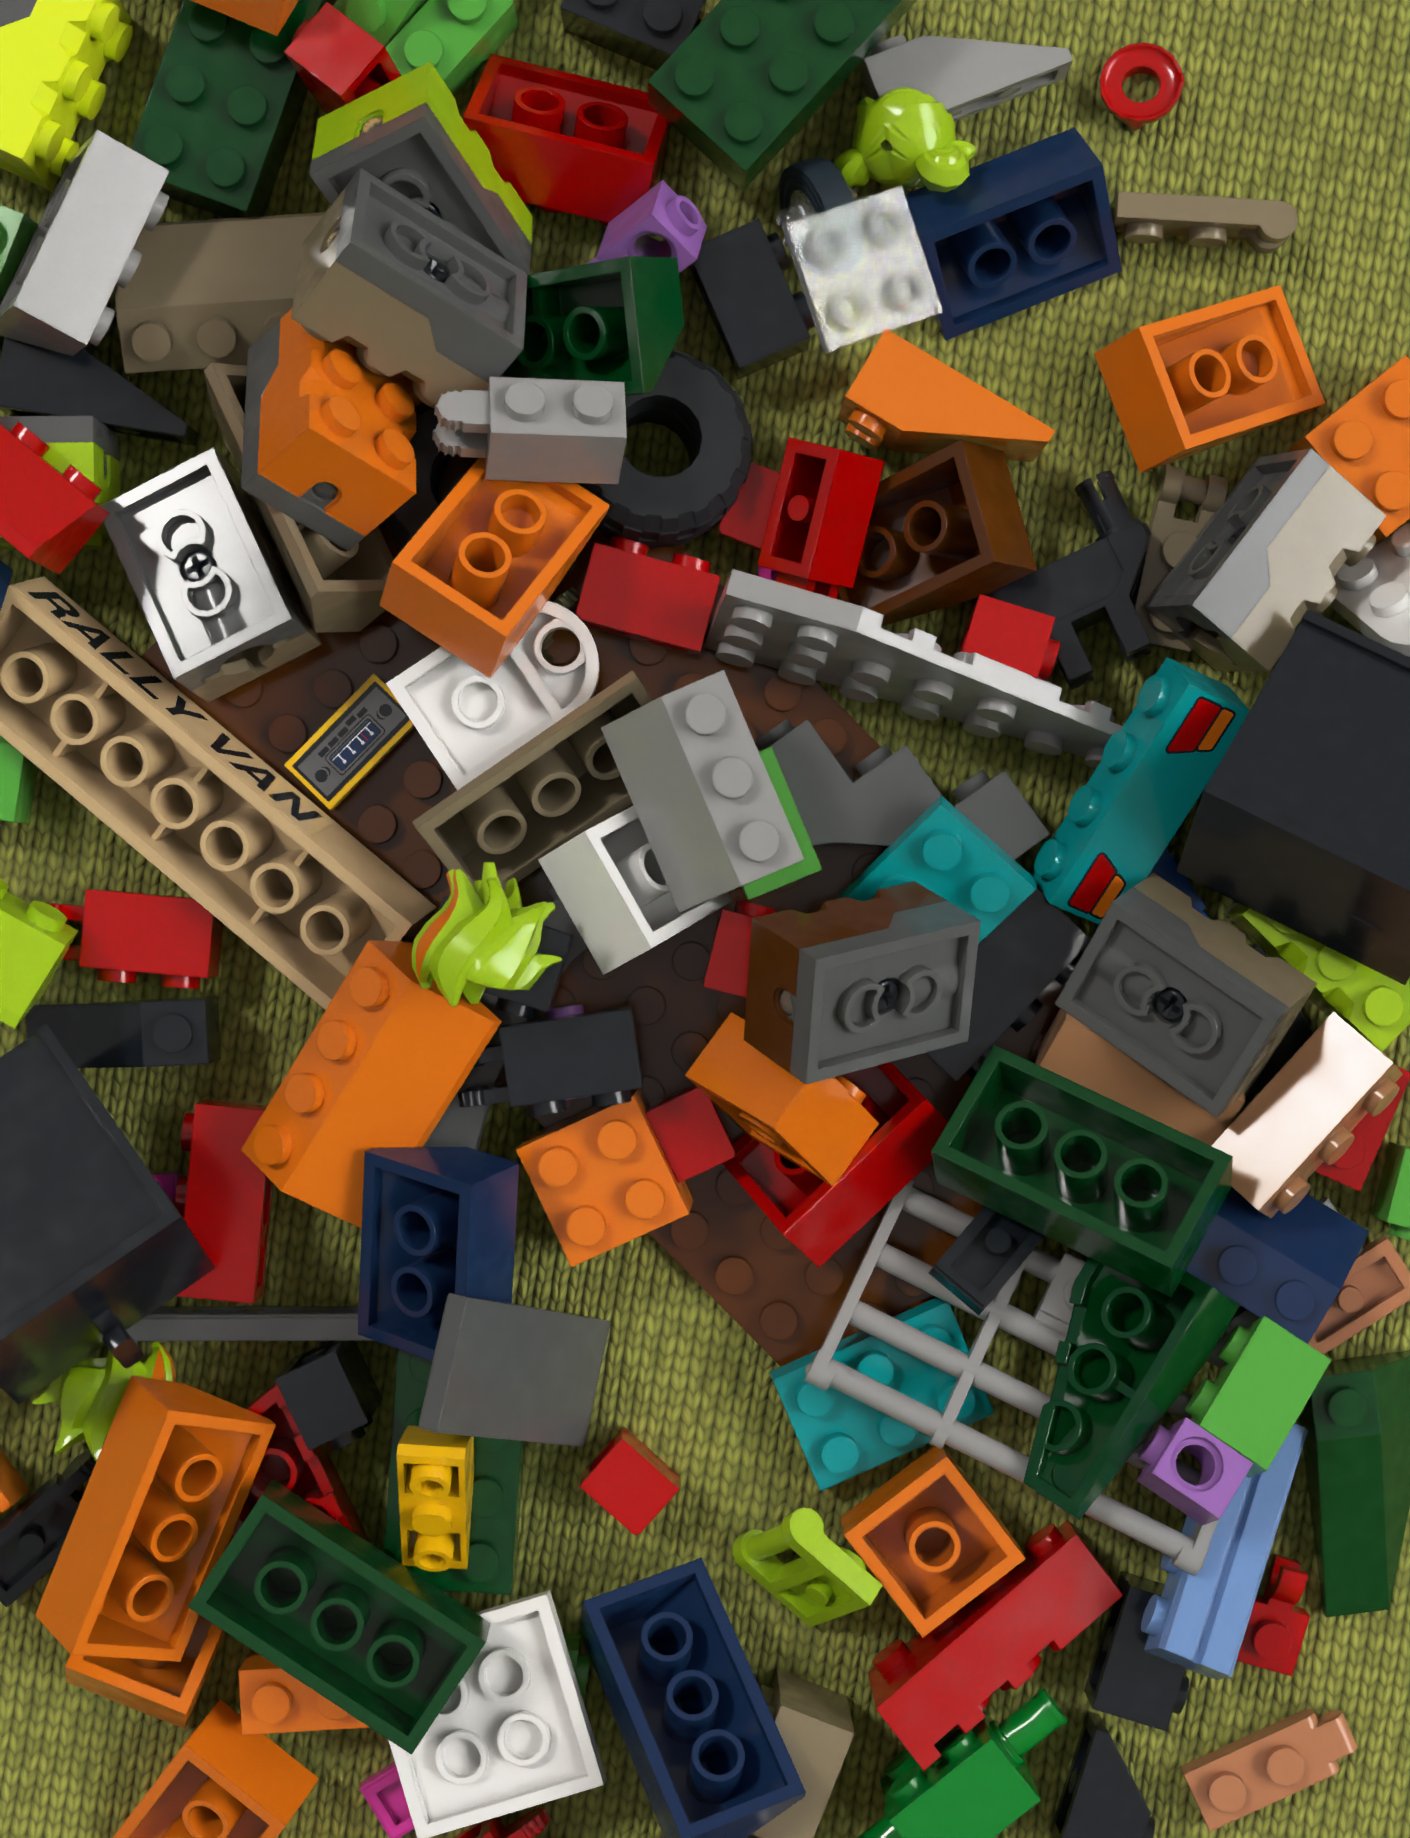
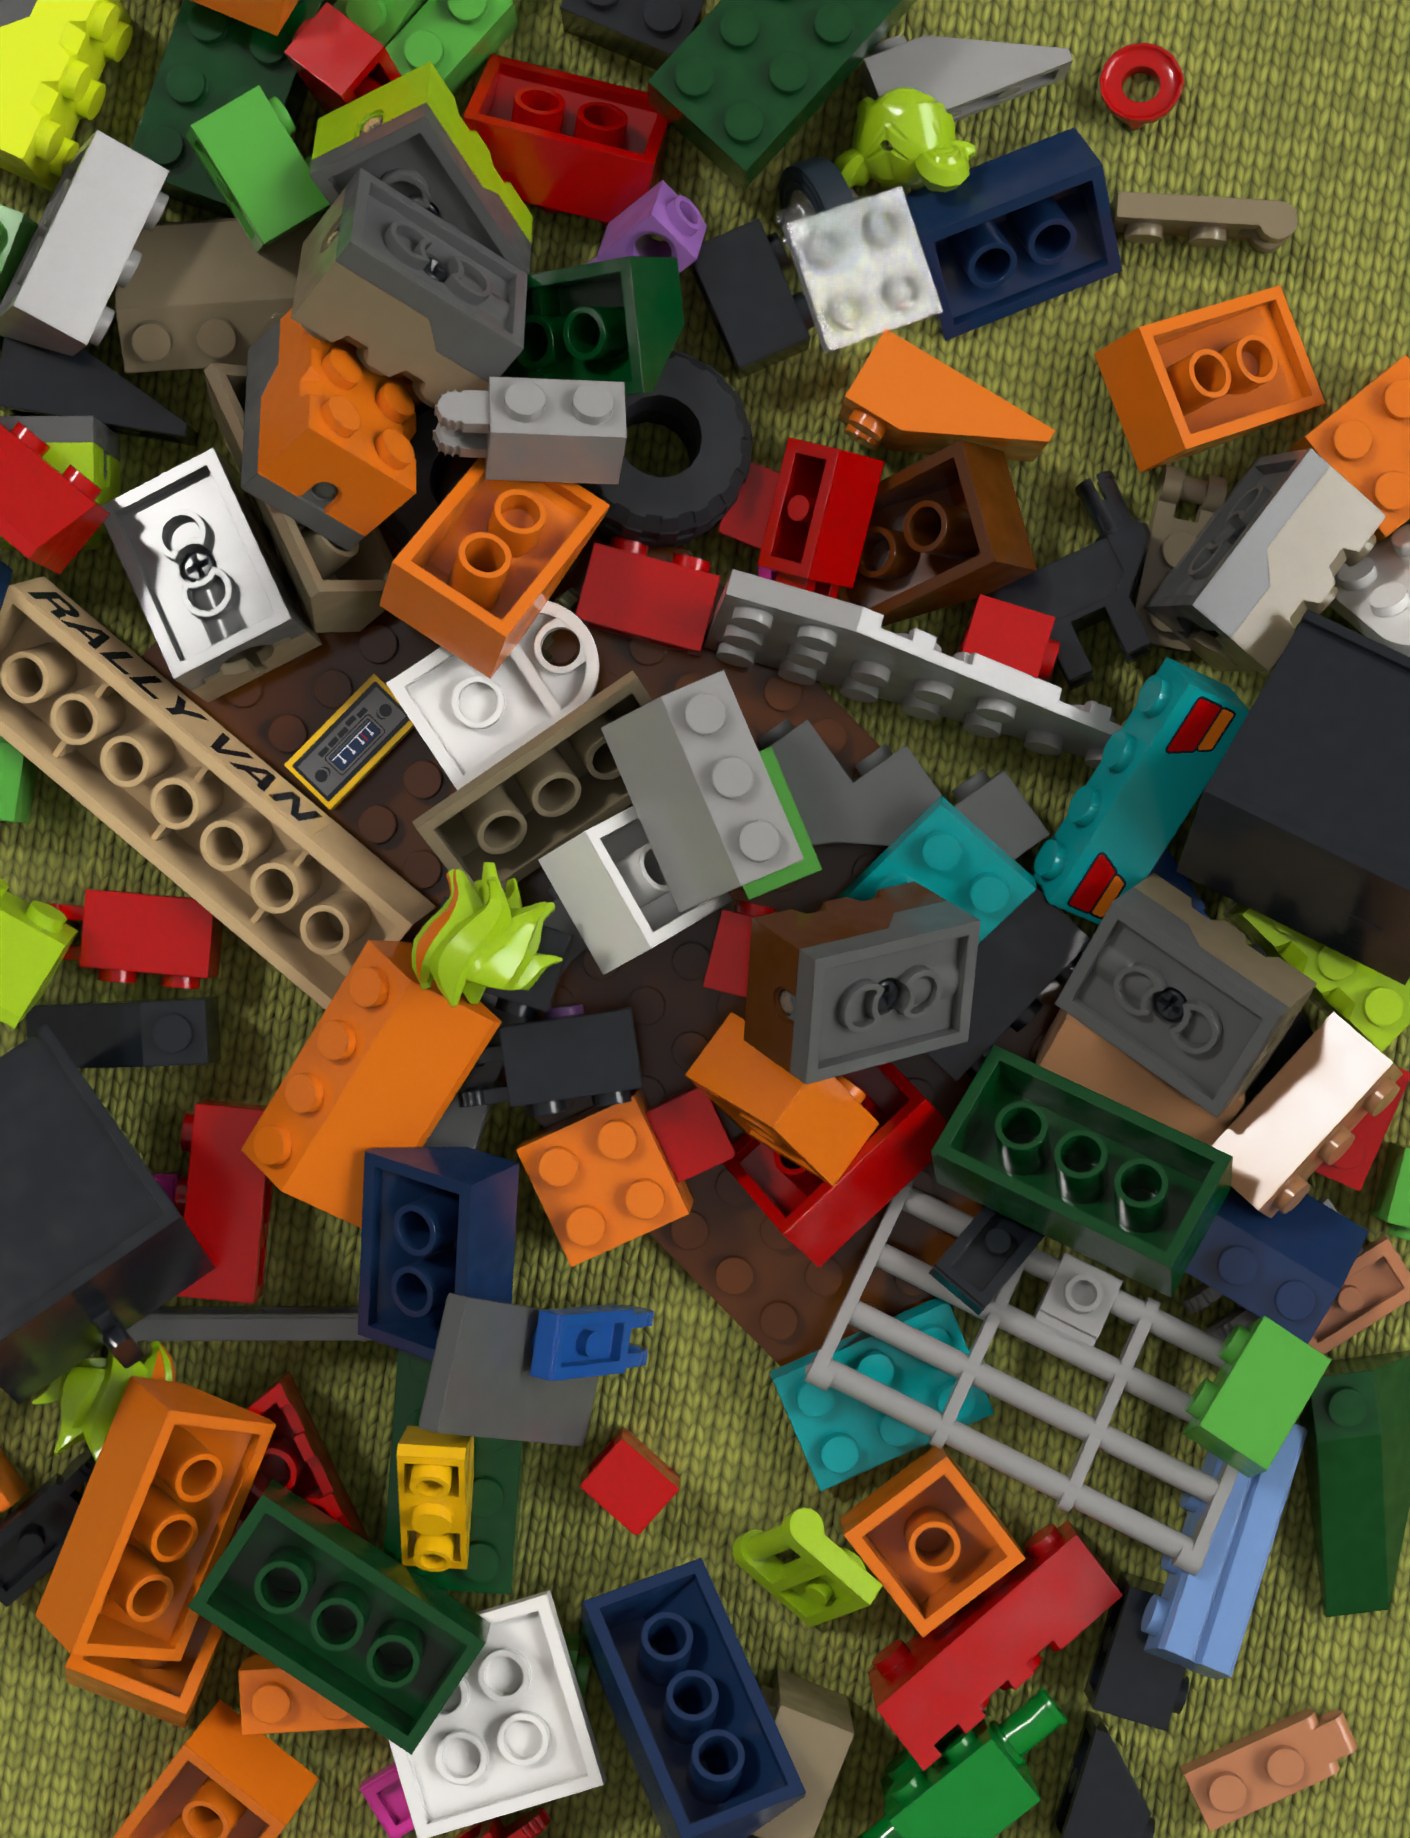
(258, 167): none -> bright green brick
(330, 1394): black brick -> none
(587, 1341): none -> blue hinge
(1117, 1377): dark green wedge -> none
(1220, 1466): medium lavender brick -> none
(1275, 1624): red plate -> none

